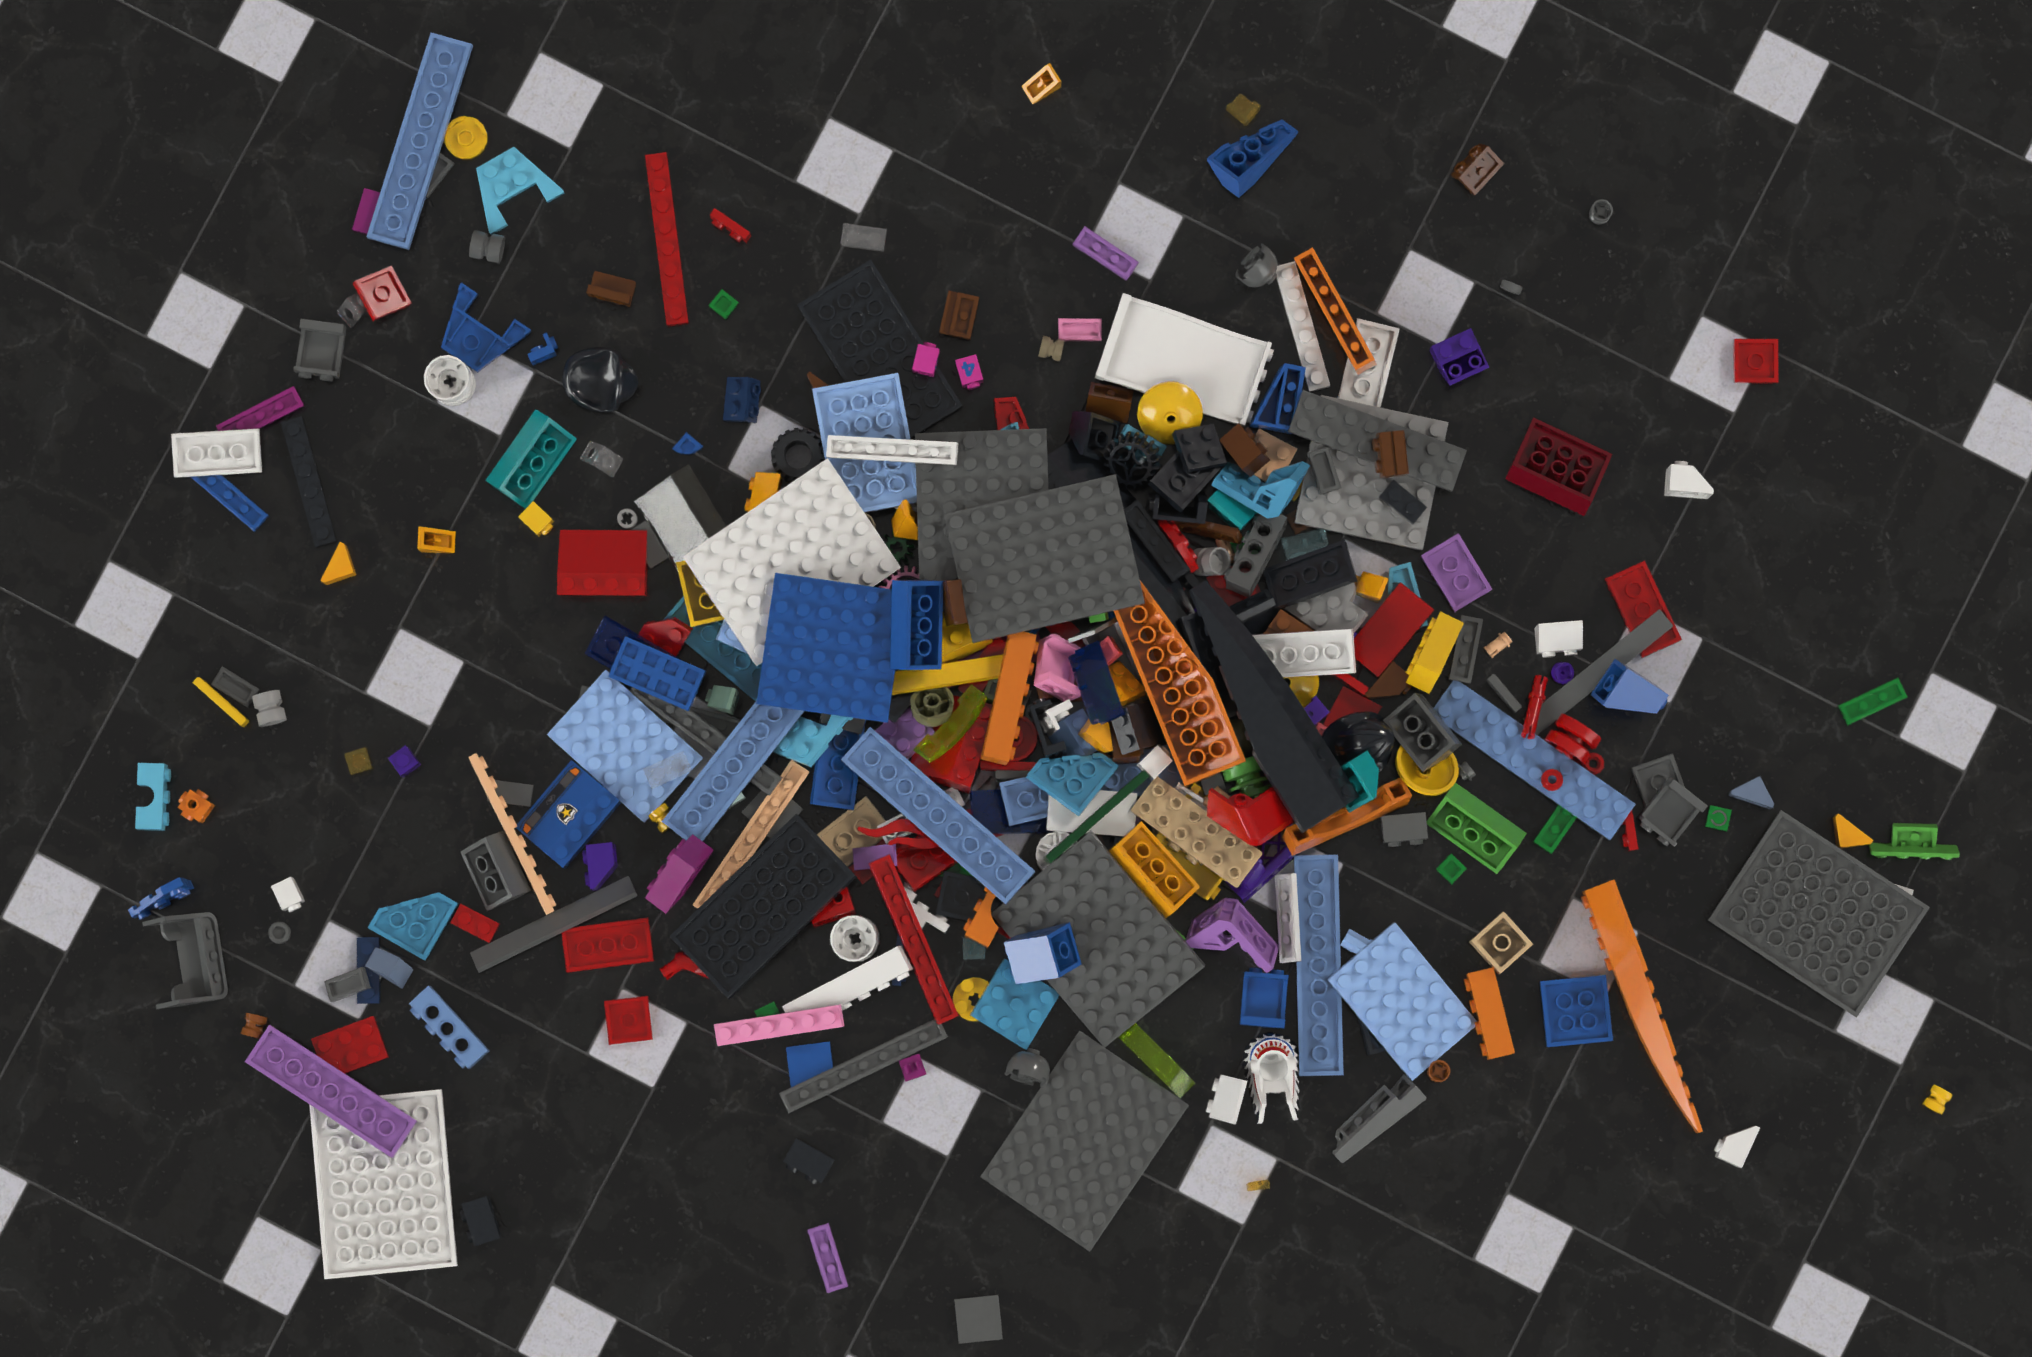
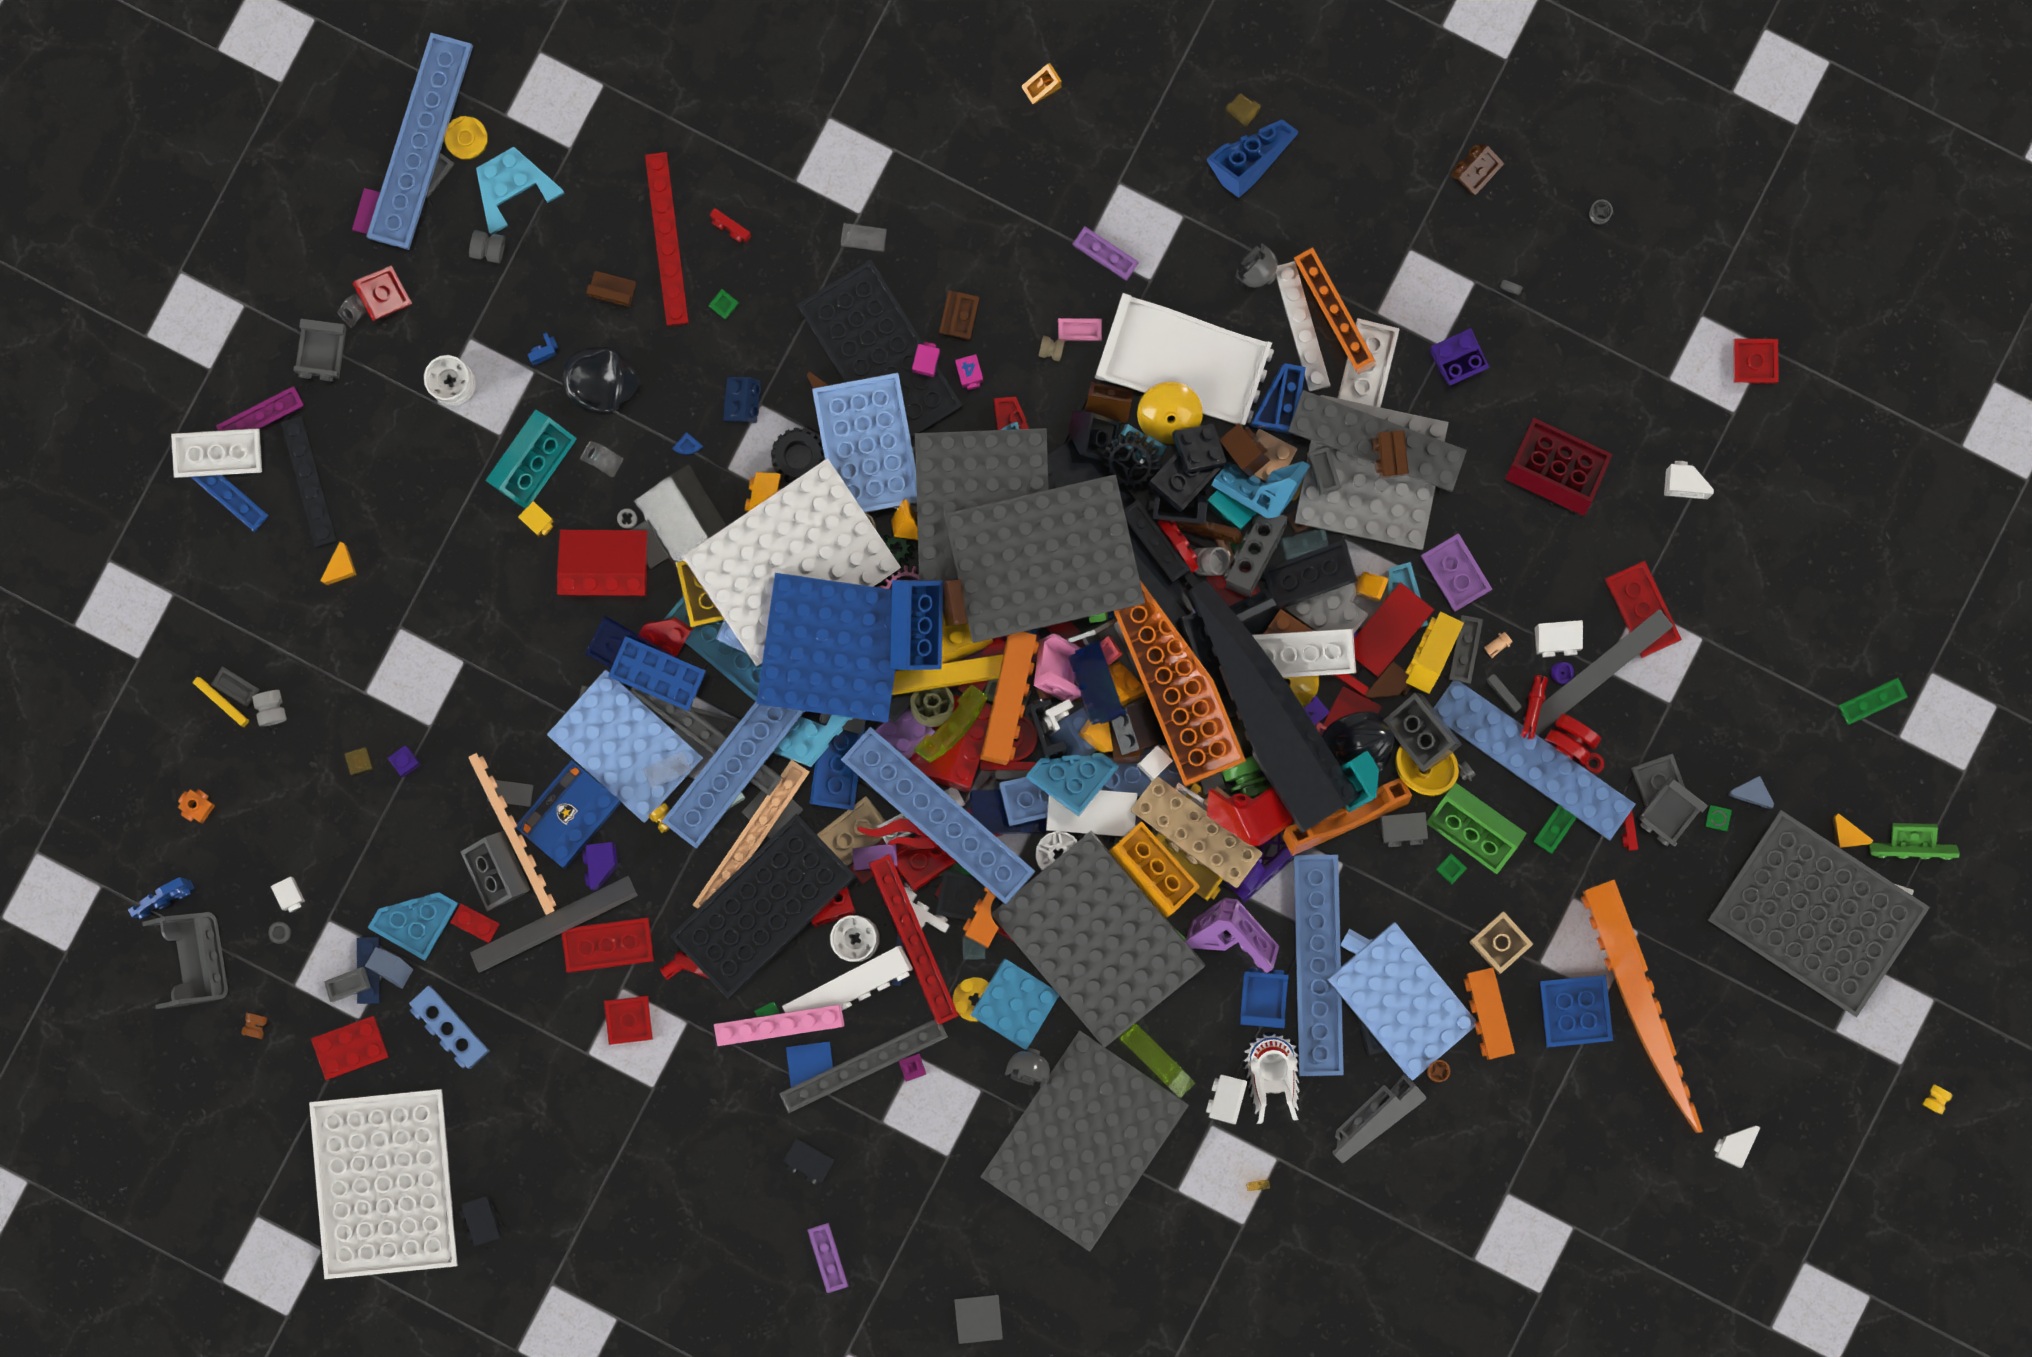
(154, 815): medium azure arch -> none
(331, 1091): medium lavender plate -> none
(436, 540): light orange slope -> none
(473, 341): blue wing -> none
(678, 873): magenta brick -> none
(723, 699): sand green slope -> none
(892, 450): white plate -> none
(1042, 954): slope -> none
(1095, 817): dark green tile -> none
(1287, 918): white tile -> none
(1403, 502): black plate -> none
(1548, 786): red plate -> none
(1628, 690): slope -> none

